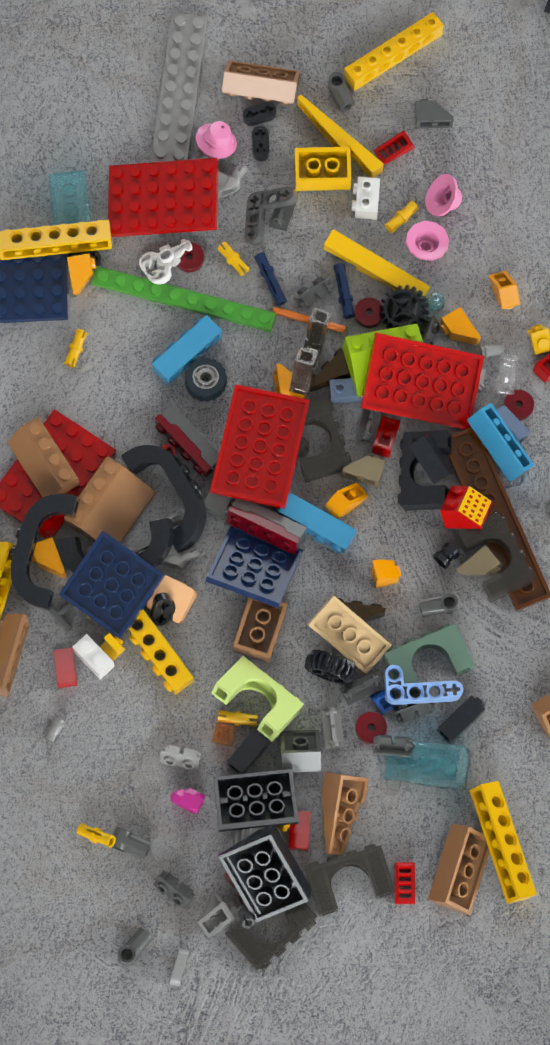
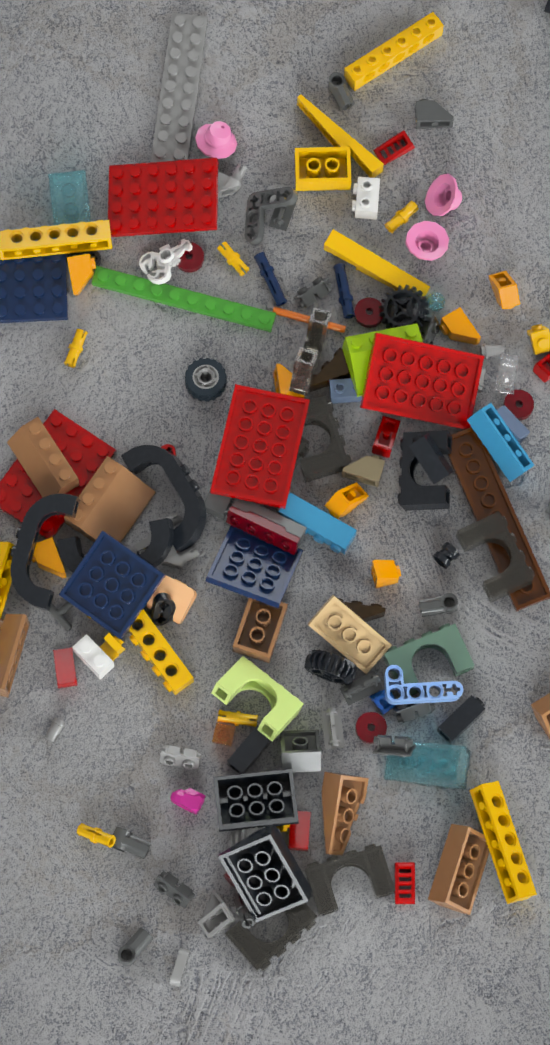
(186, 350): dark azure brick -> none
(187, 439): piece -> none
(256, 143): black beam -> none
(259, 114): black beam -> none
(260, 82): slope -> none
(368, 425): dark grey hinge -> none
(465, 508): red slope -> none
(481, 564): dark tan slope -> none

